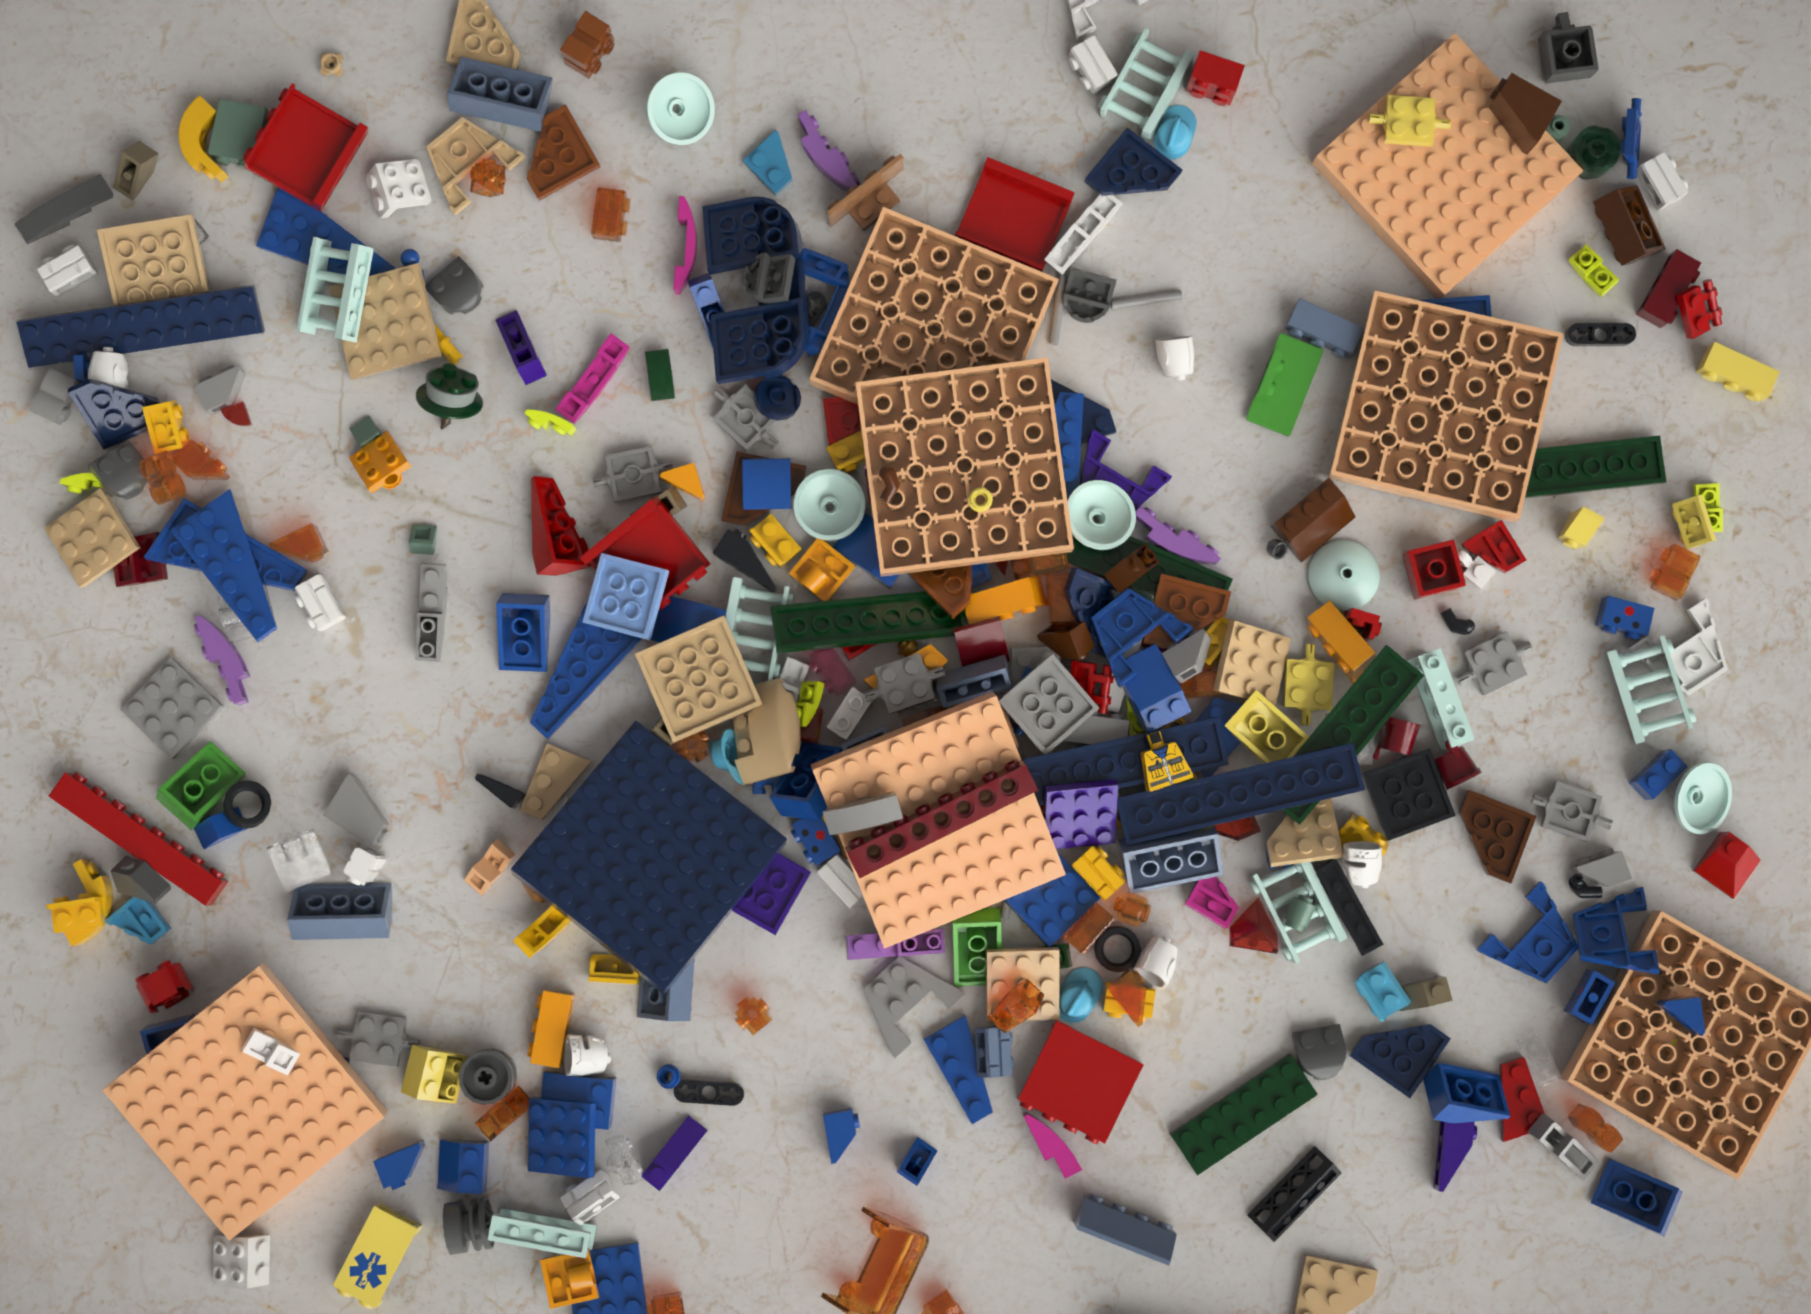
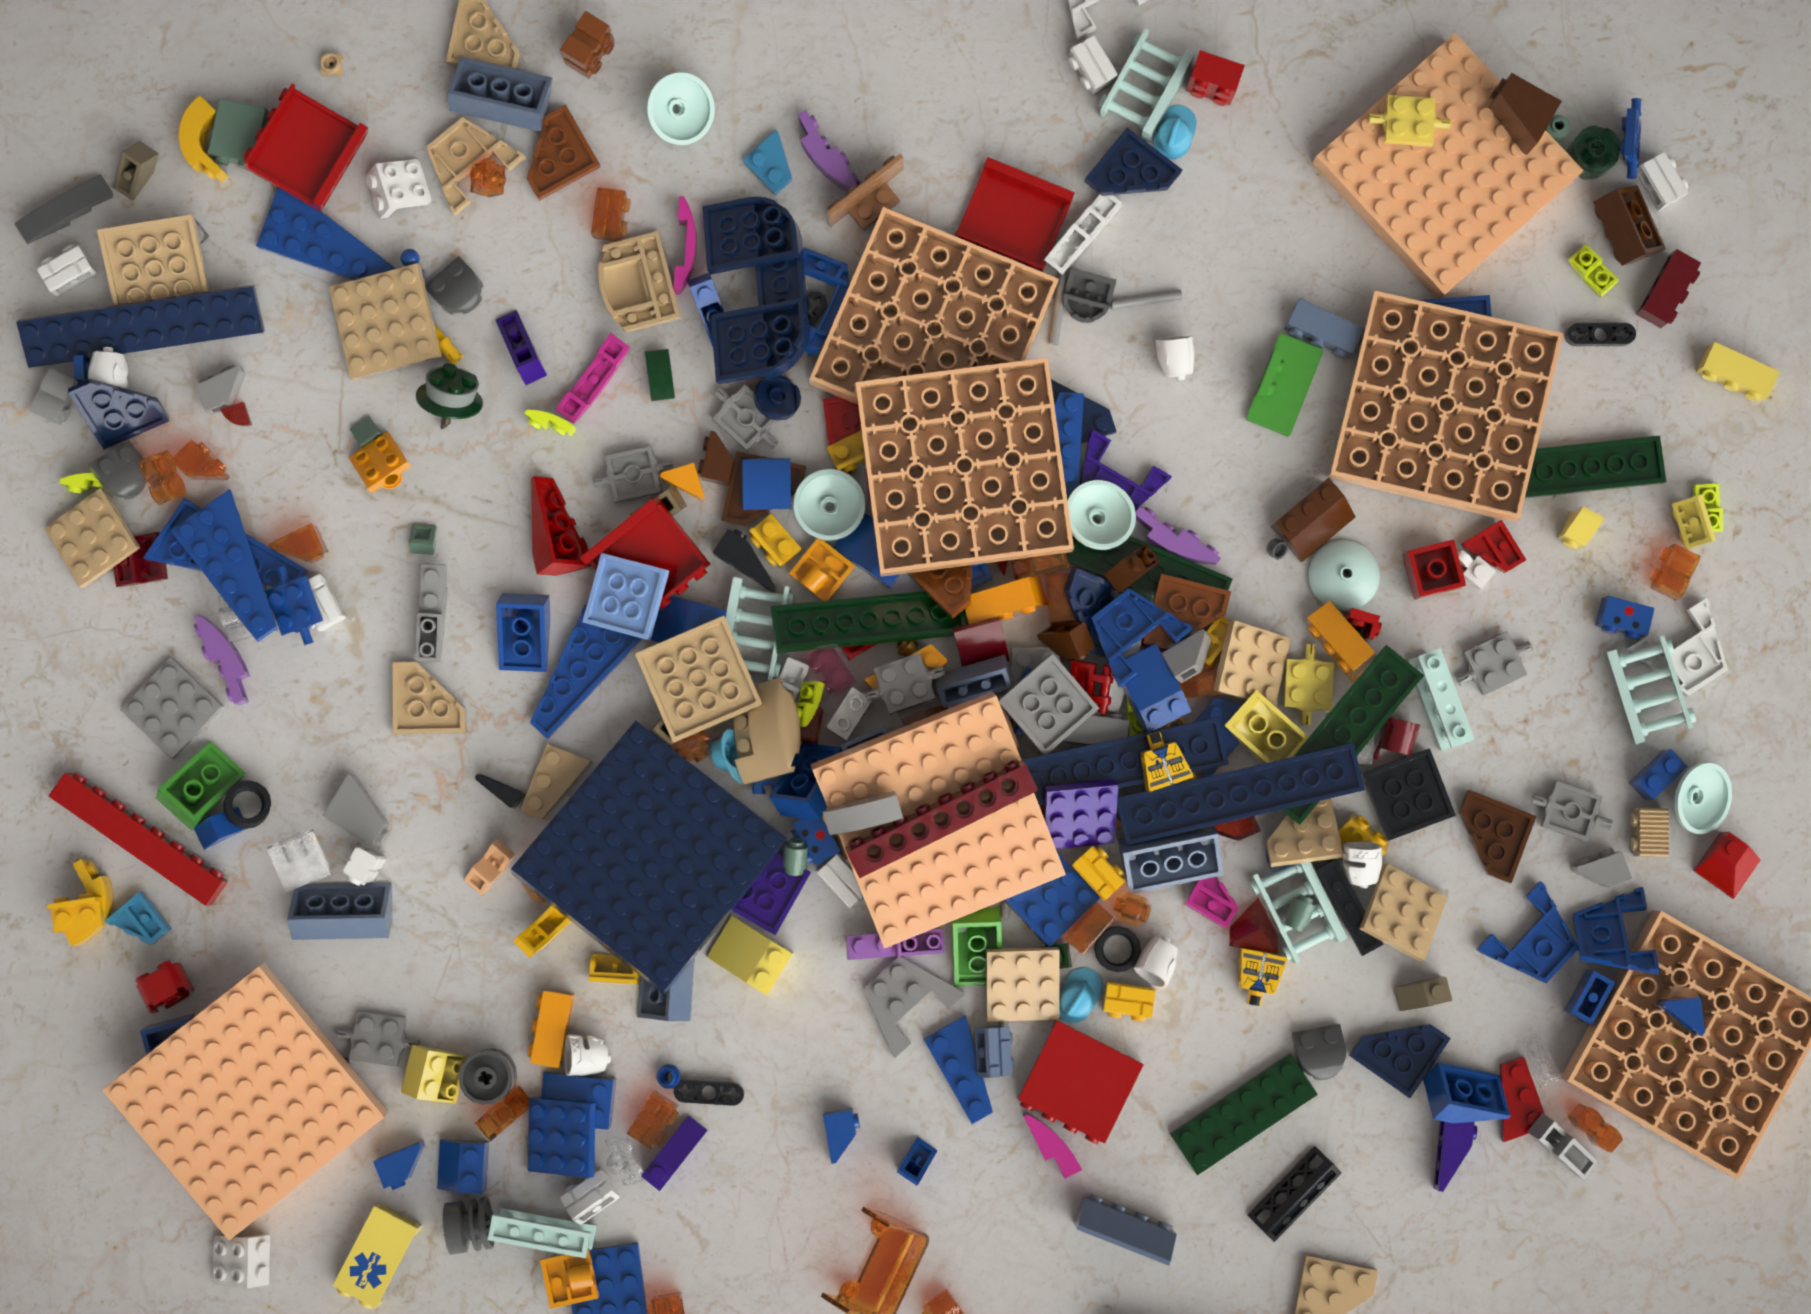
(139, 880): dark grey slope -> none
(166, 426): yellow bracket -> none
(271, 1051): white slope -> none
(294, 605): none -> blue plate
(353, 293): light aqua fence -> none
(423, 703): none -> tan plate
(637, 282): none -> tan slope
(653, 1119): none -> clear orange brick
(717, 463): none -> reddish brown slope
(749, 955): none -> light yellow slope
(762, 1016): clear orange brick -> none
(769, 278): dark grey slope -> none
(795, 856): none -> sand green brick
(891, 481): reddish brown arm -> none
(980, 492): light yellow plate -> none
(1016, 1006): clear orange slope -> none
(1130, 995): clear orange slope -> none
(1259, 973): none -> torso
(1381, 991): medium azure bracket -> none
(1403, 912): none -> tan plate
(1456, 625): black arm -> none
(1456, 766): dark red hat -> none
(1576, 41): dark grey hinge -> none
(1582, 890): black arm -> none
(1636, 1197): blue slope -> none
(1650, 832): none -> tan brick
(1694, 312): red plate -> none

